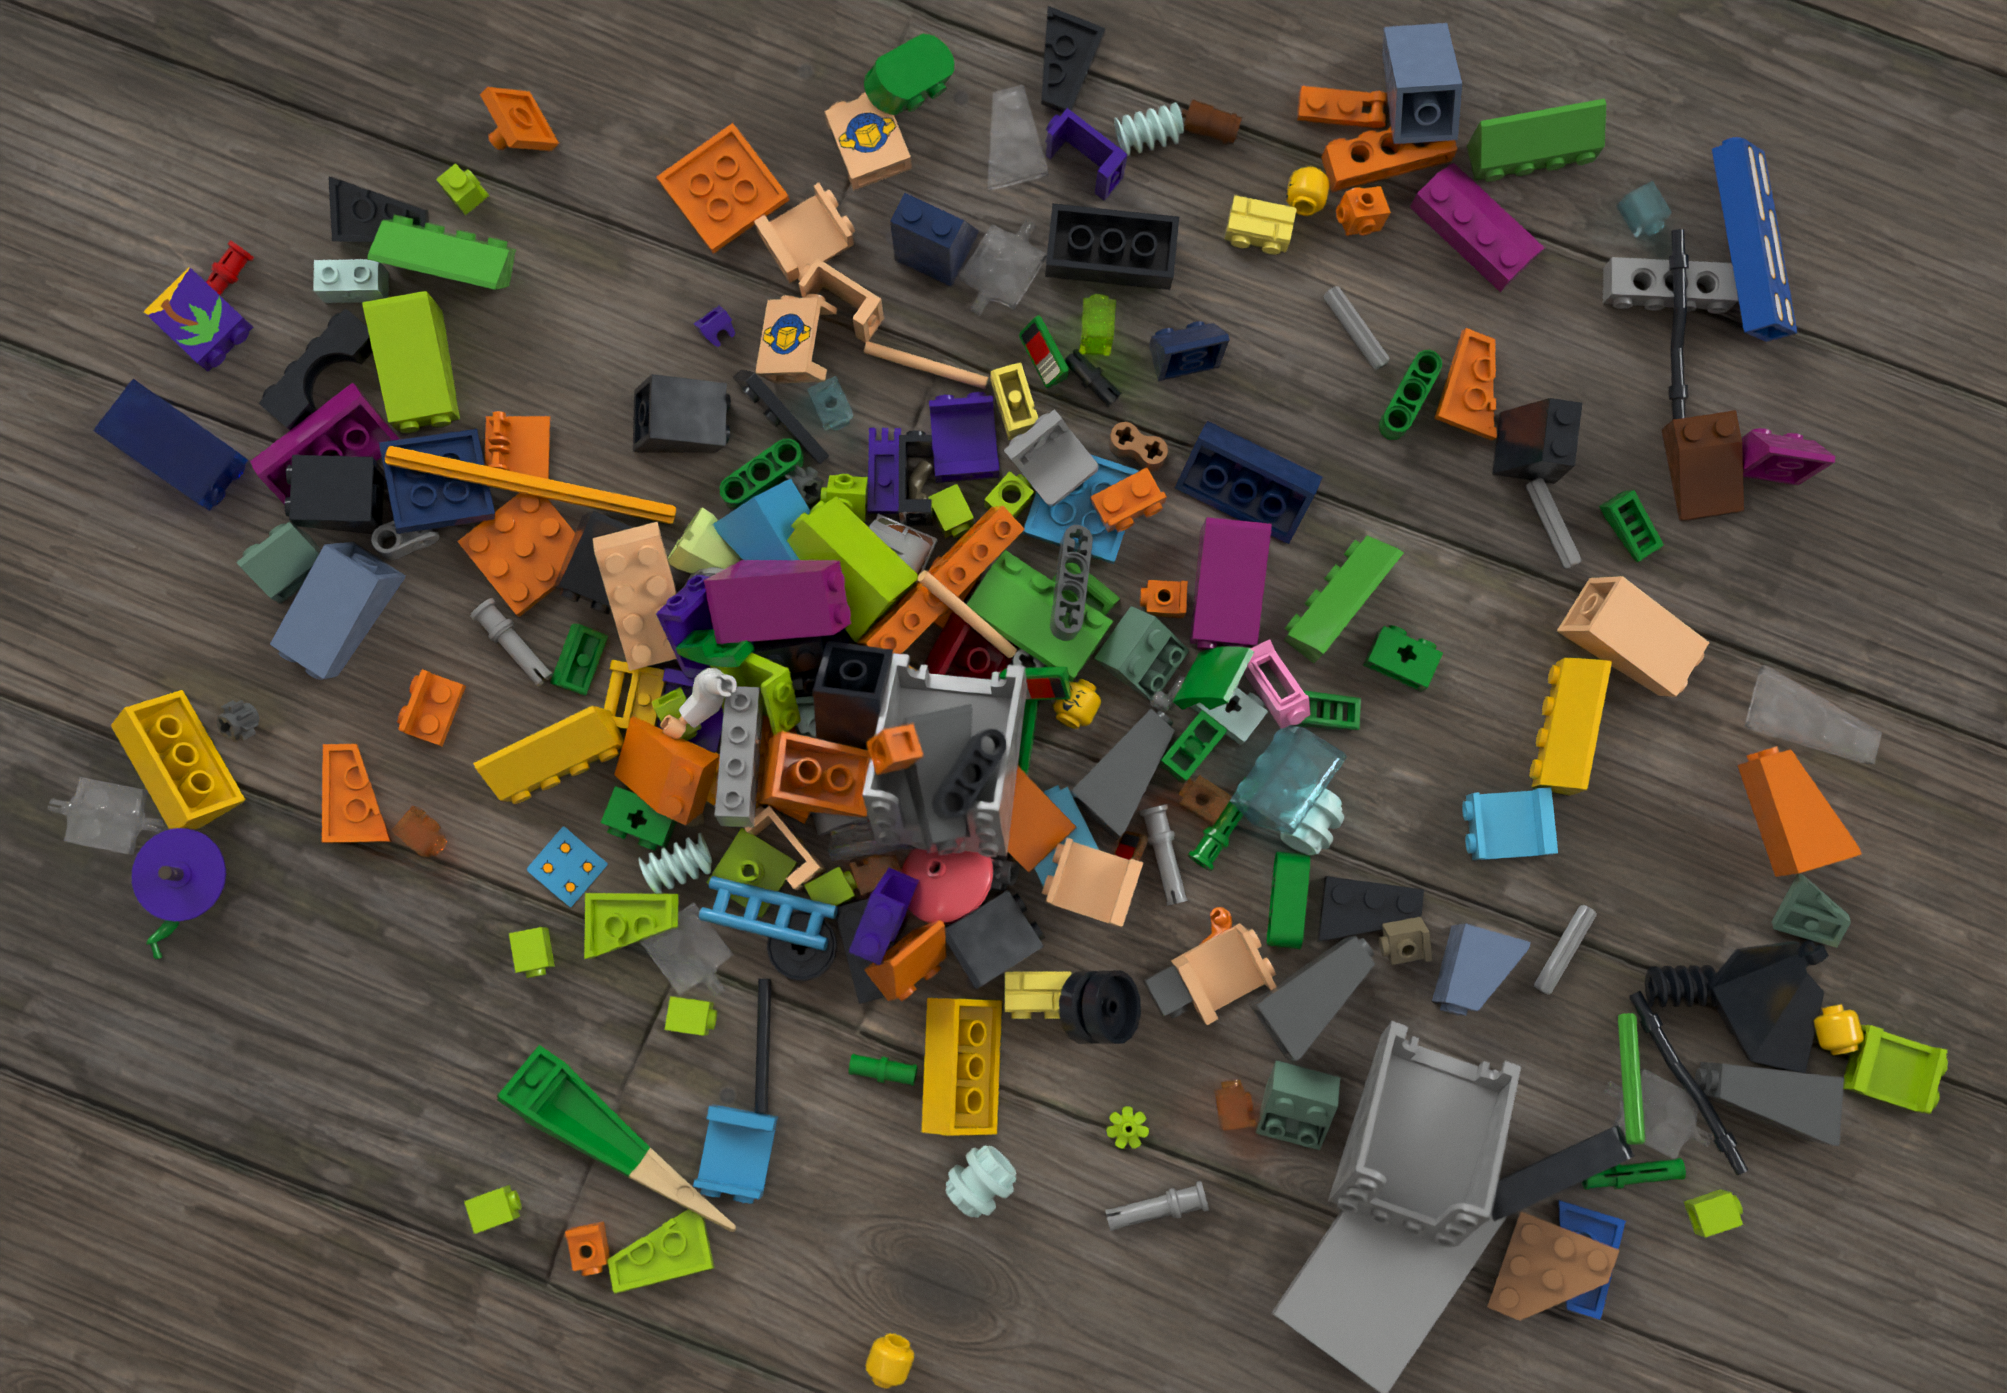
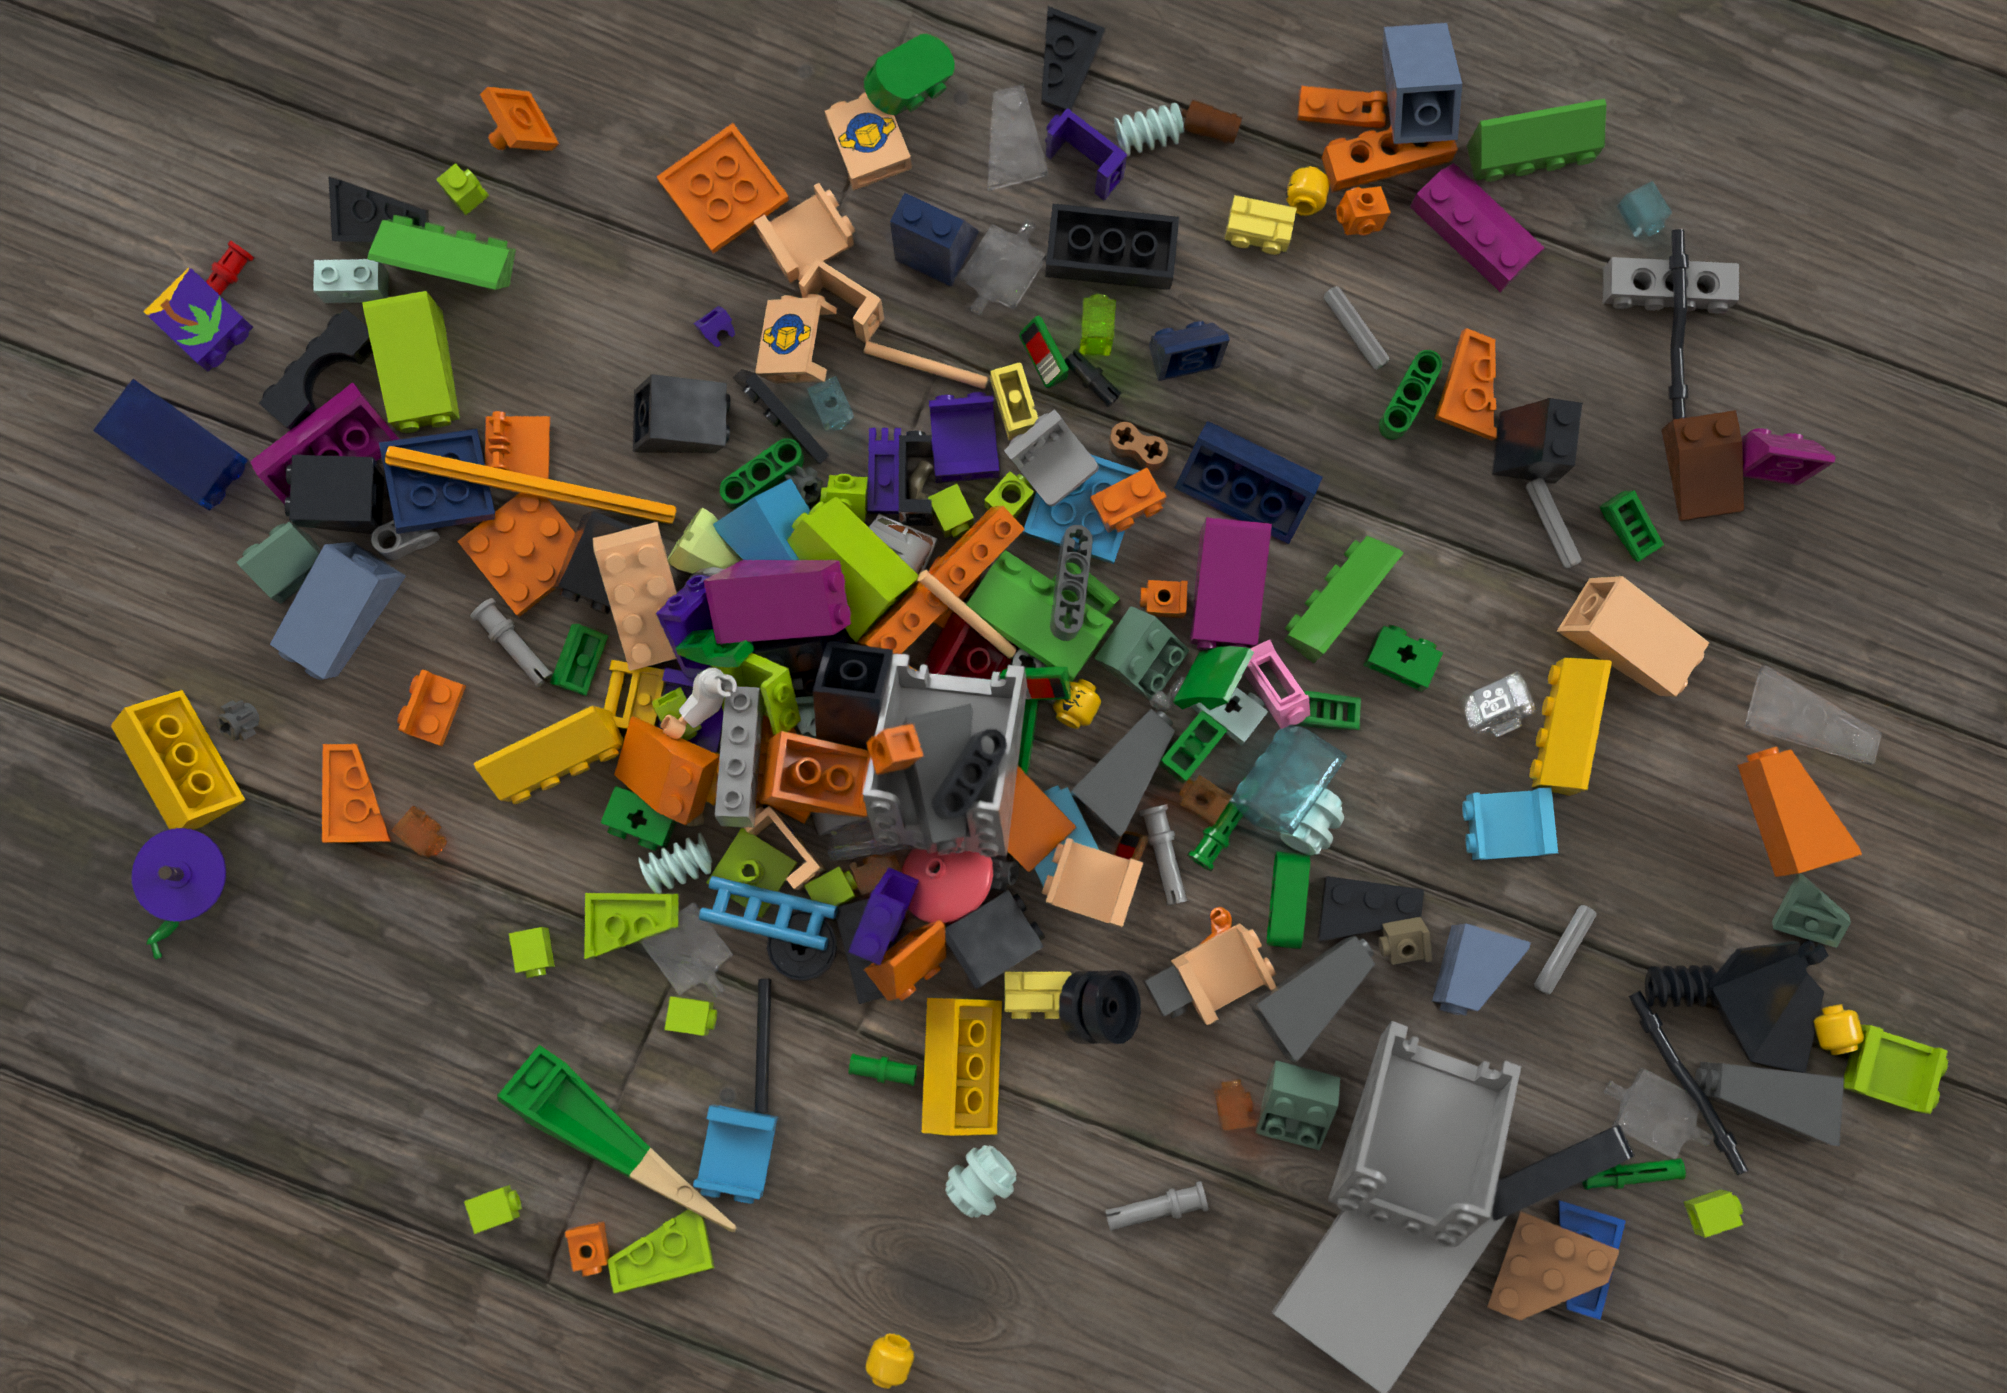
(105, 815): clear plate -> none
(566, 866): dark azure sticker -> none
(1121, 1122): lime plant -> none
(1498, 706): none -> clear piece
(1631, 1079): bright green axle -> none
(1754, 240): blue brick -> none

